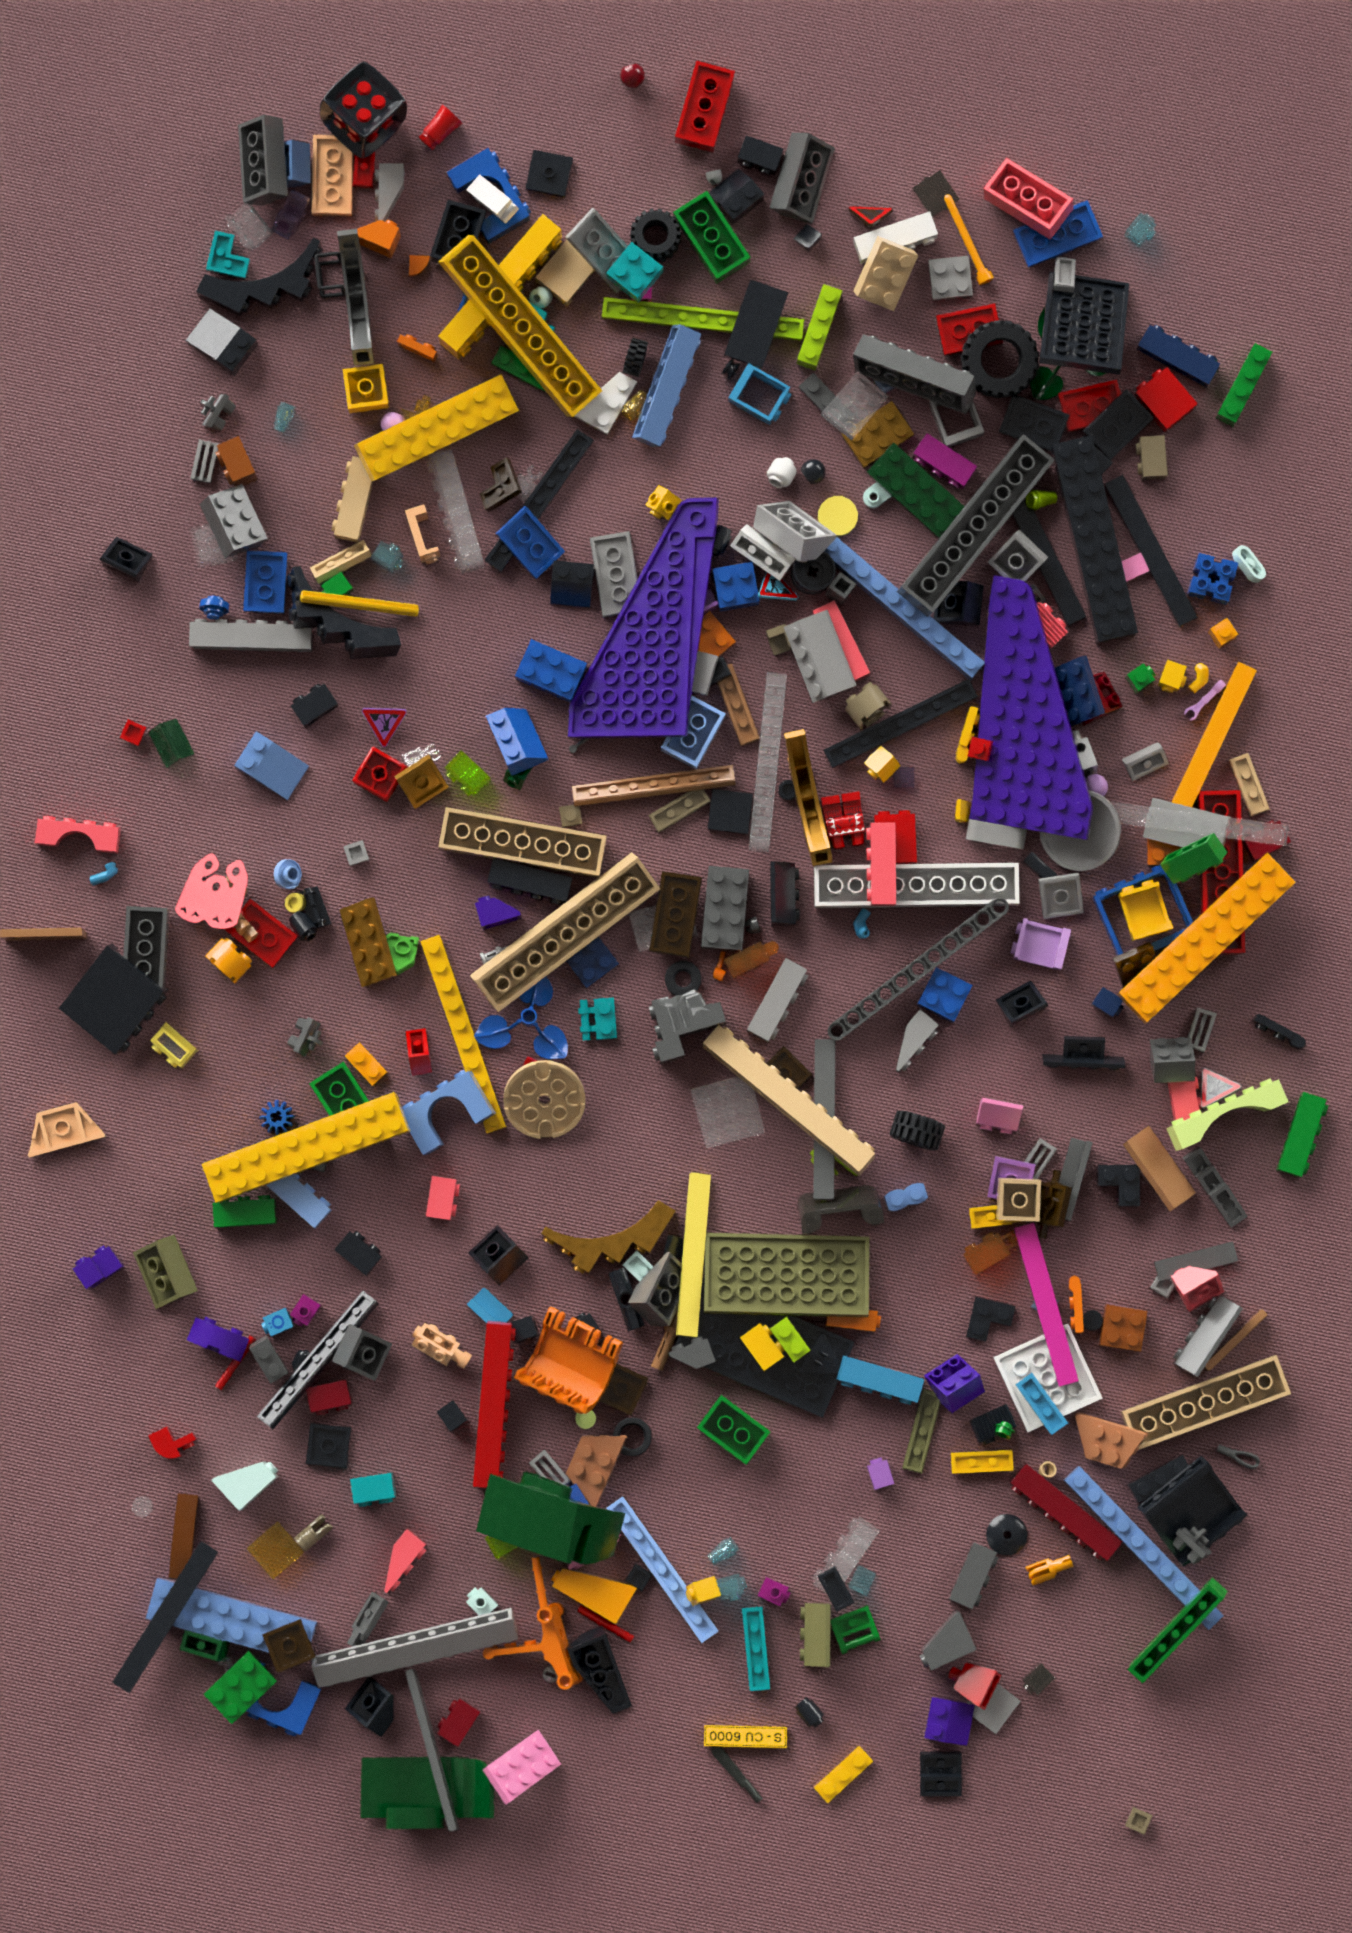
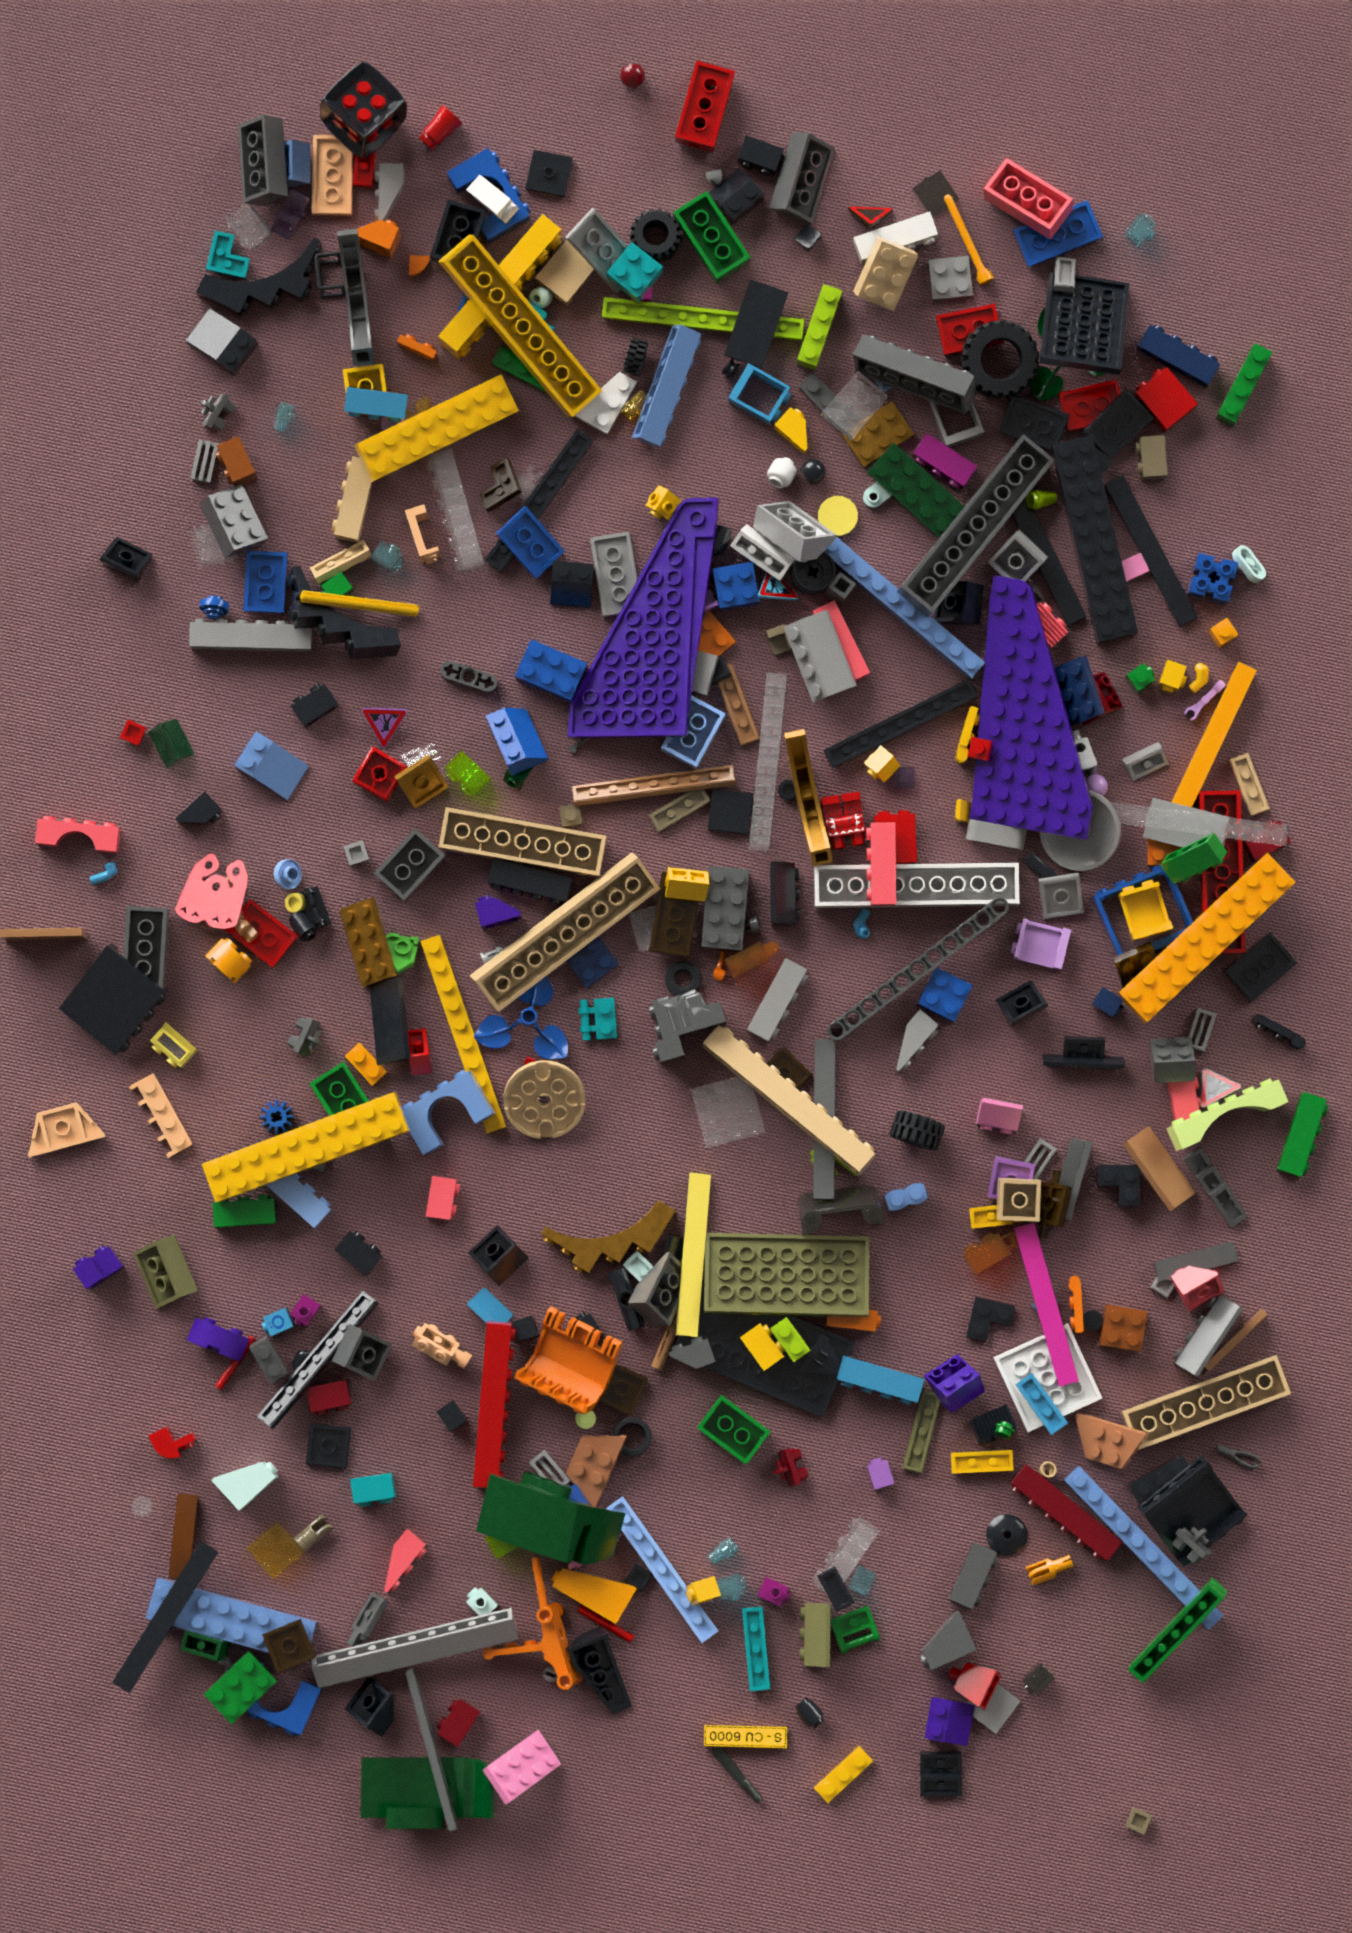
(163, 1114): none -> light nougat hinge
(200, 812): none -> black slope
(375, 404): none -> dark azure brick
(389, 1021): none -> black tile
(410, 865): none -> dark grey brick
(456, 666): none -> dark grey beam
(686, 884): none -> yellow hinge
(787, 1467): none -> dark red hips
(793, 428): none -> yellow slope
(867, 706): dark tan brick -> none
(1260, 967): none -> black tile

